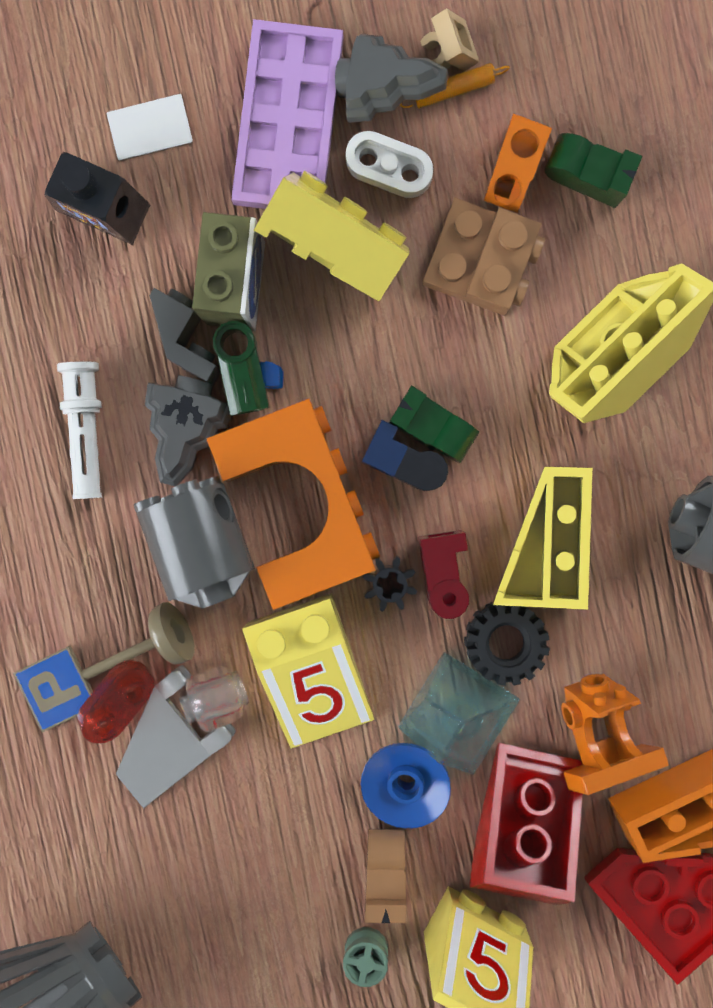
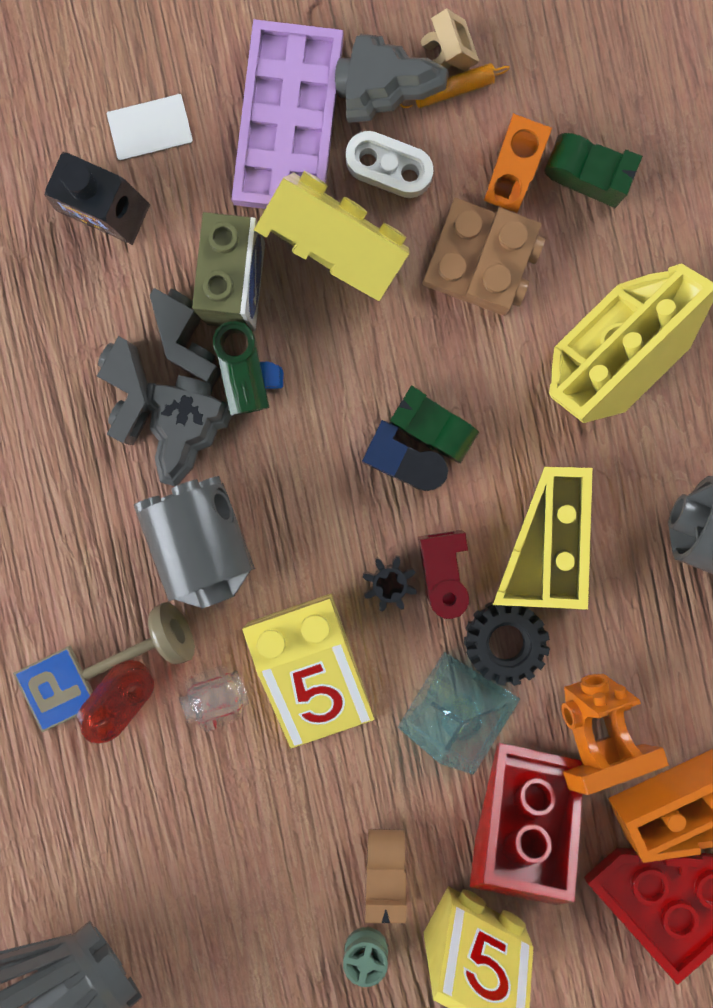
(84, 484): white pin -> none
(123, 369): none -> dark grey slope
(165, 744): light grey flag -> none
(298, 438): orange arch -> none
(403, 802): blue dish -> none

